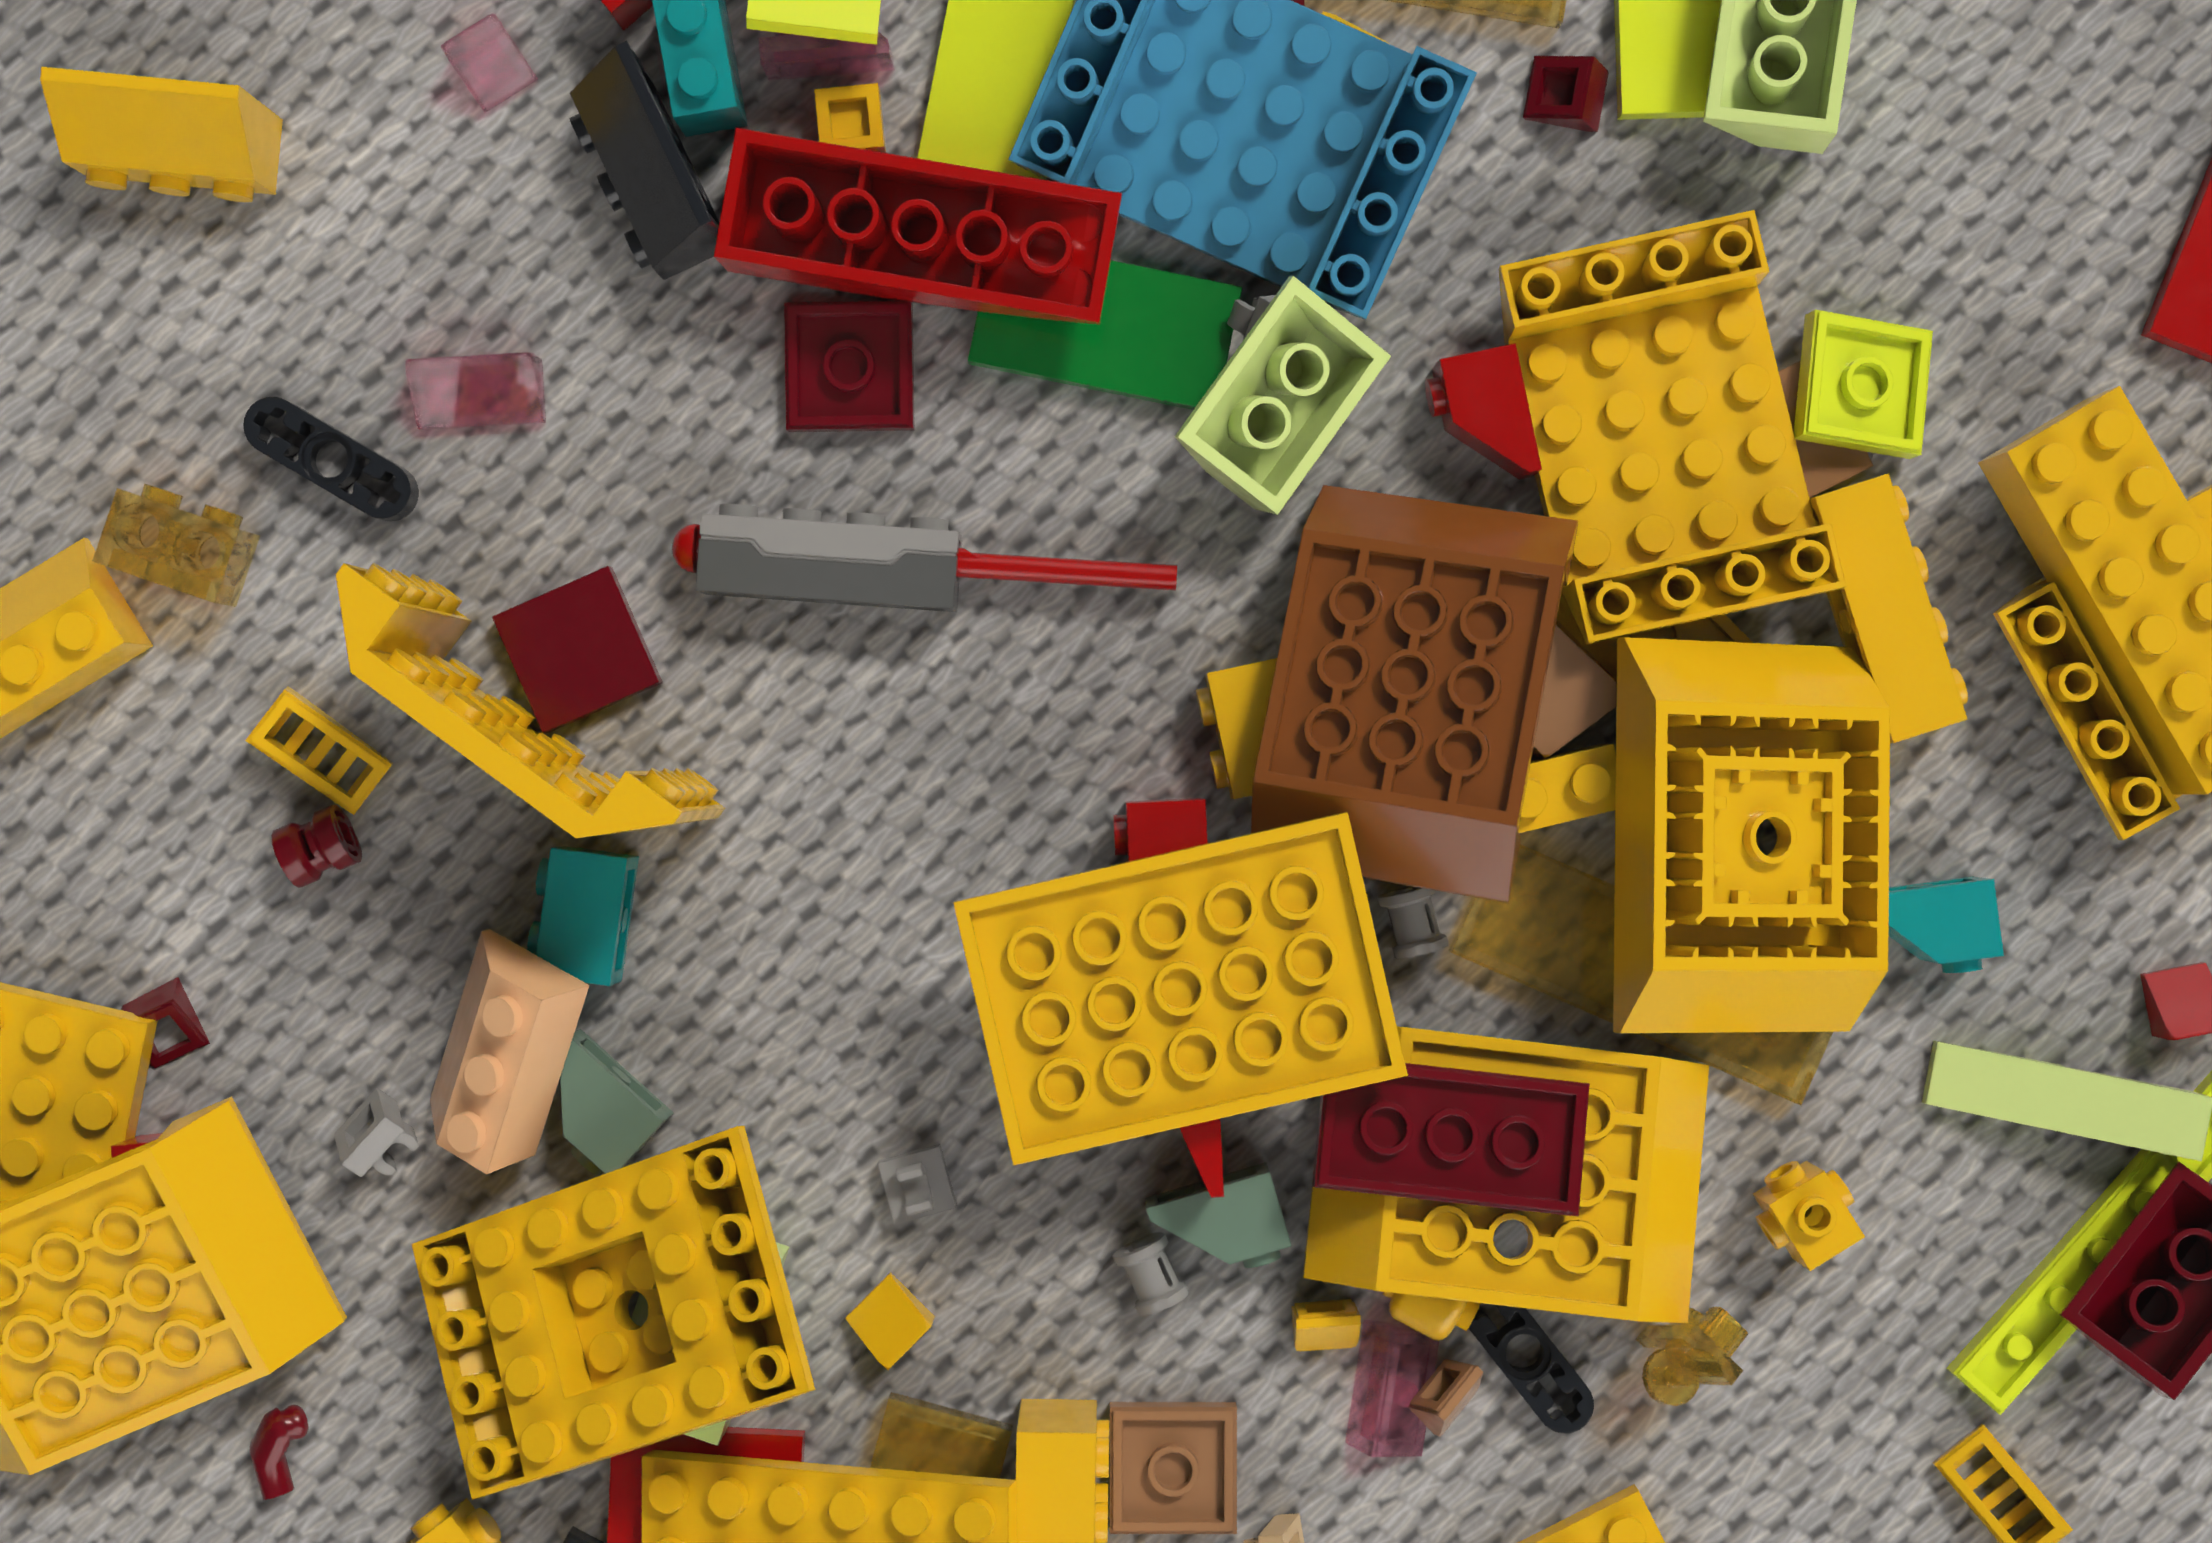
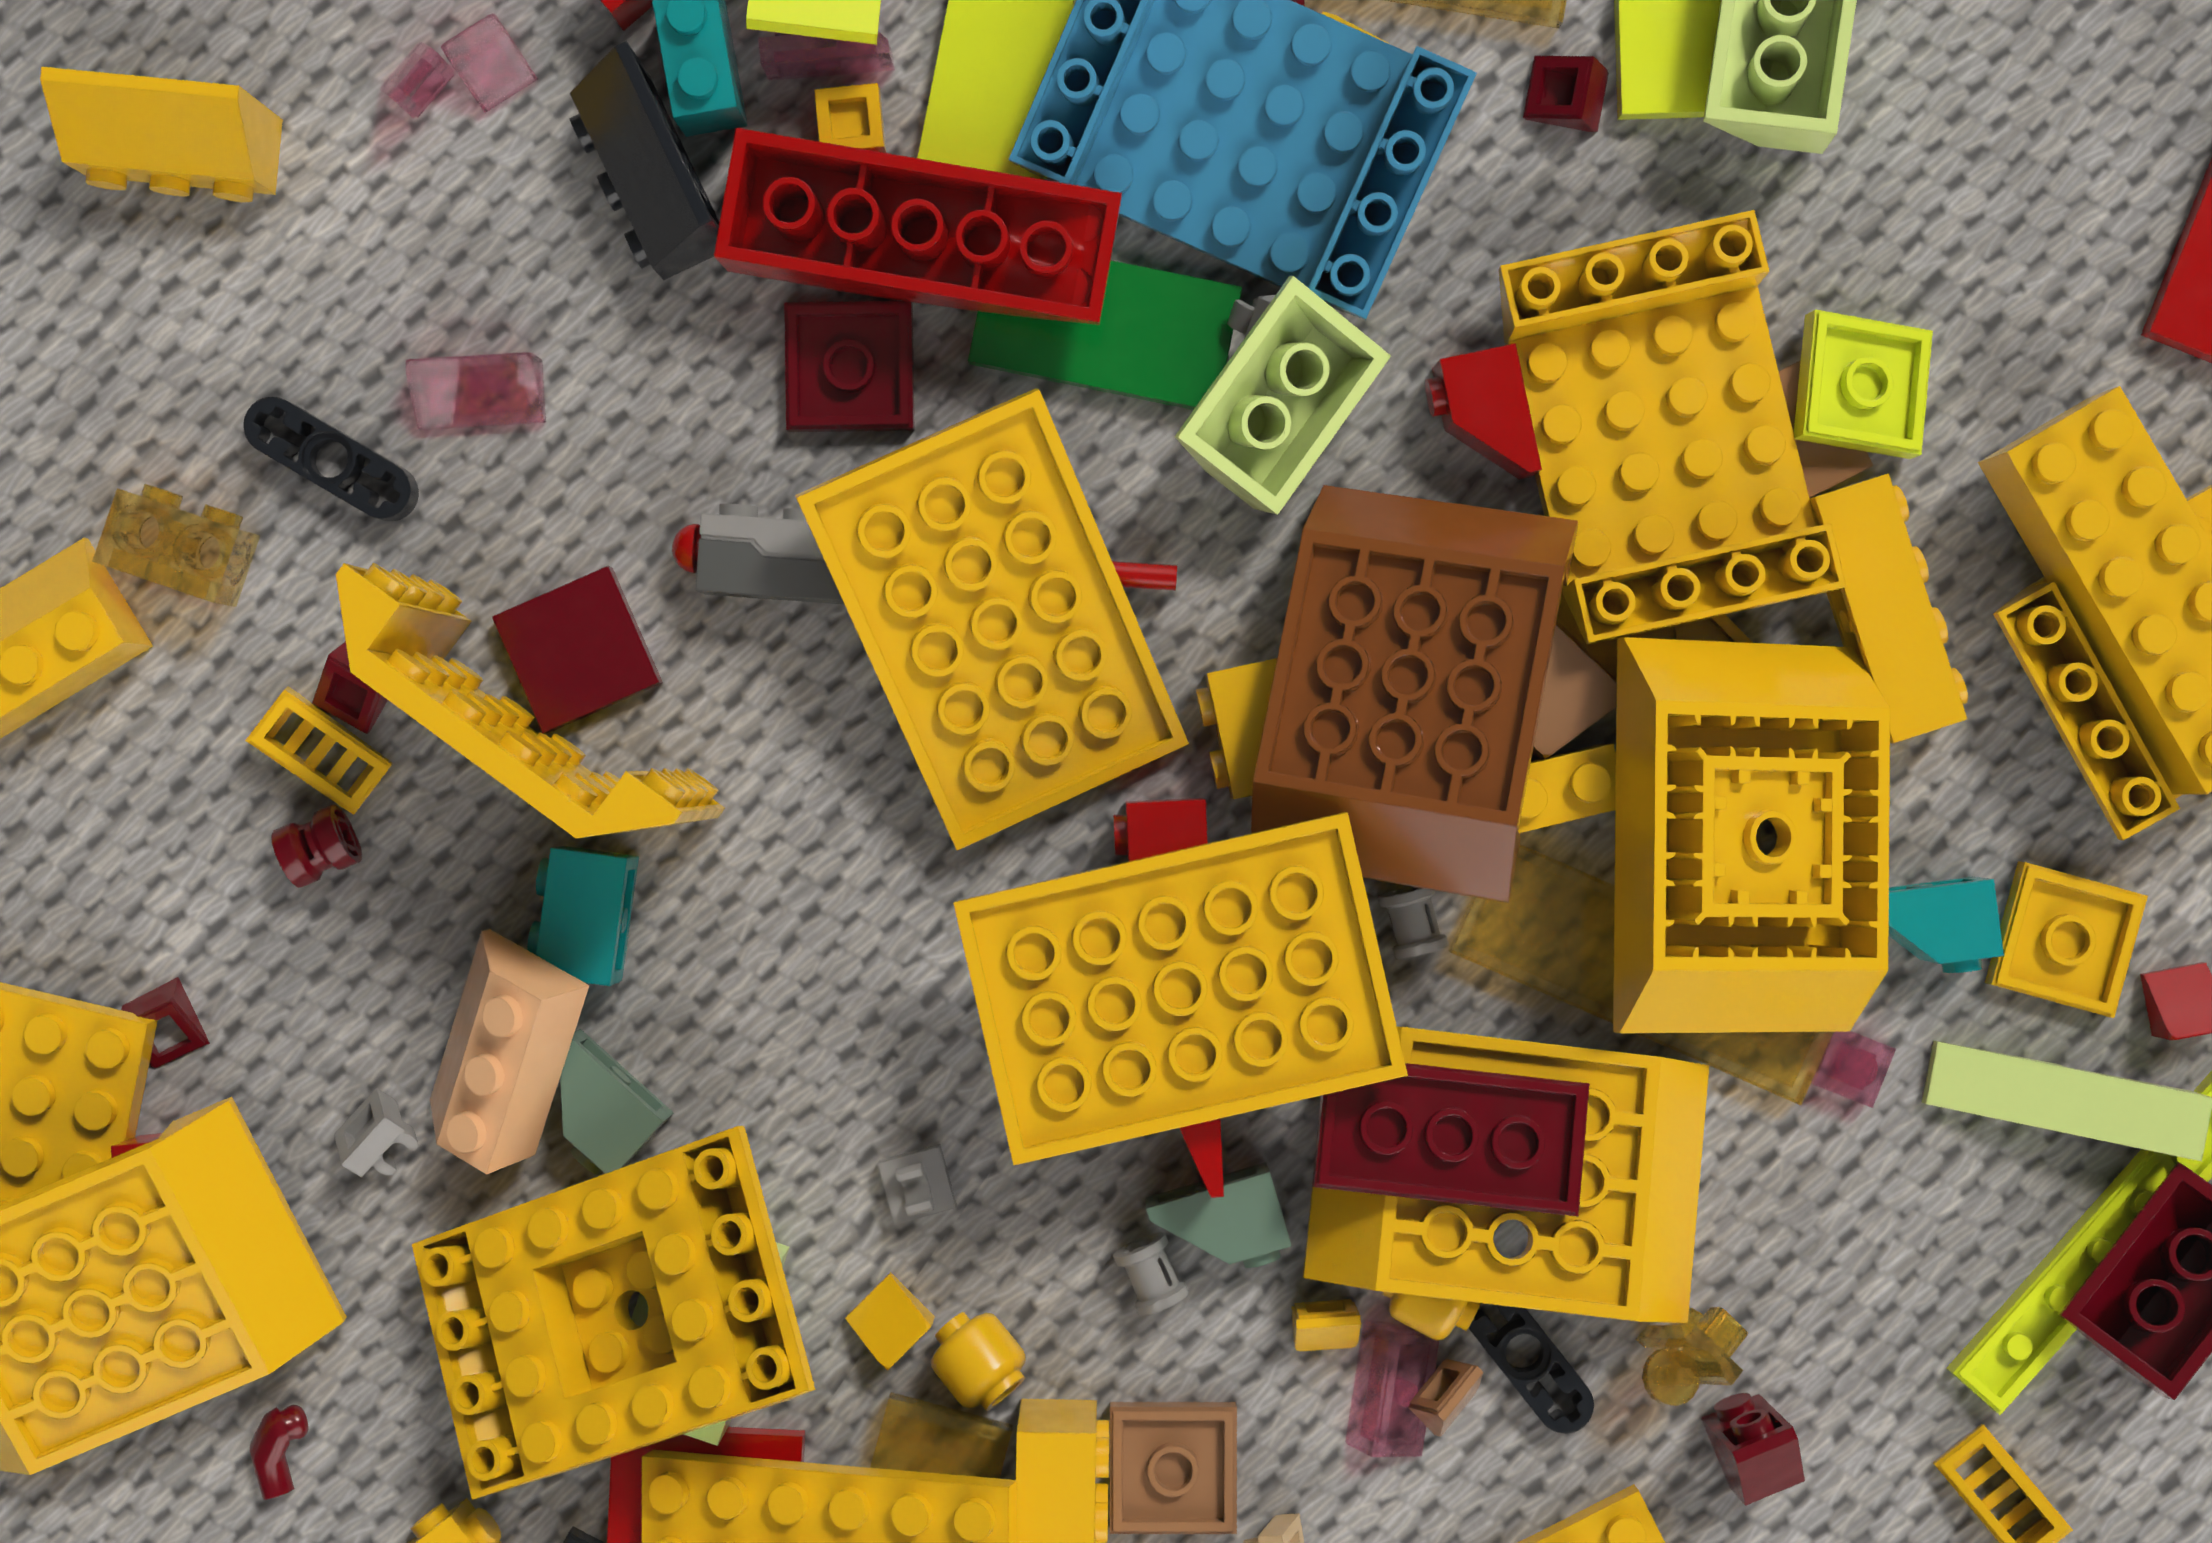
(347, 695): none -> dark red slope
(418, 80): none -> clear pink slope
(978, 1360): none -> yellow head
(993, 618): none -> yellow plate
(1754, 1447): none -> dark red slope
(1807, 1213): yellow brick -> none
(1854, 1067): none -> clear pink plate
(2067, 939): none -> yellow tile

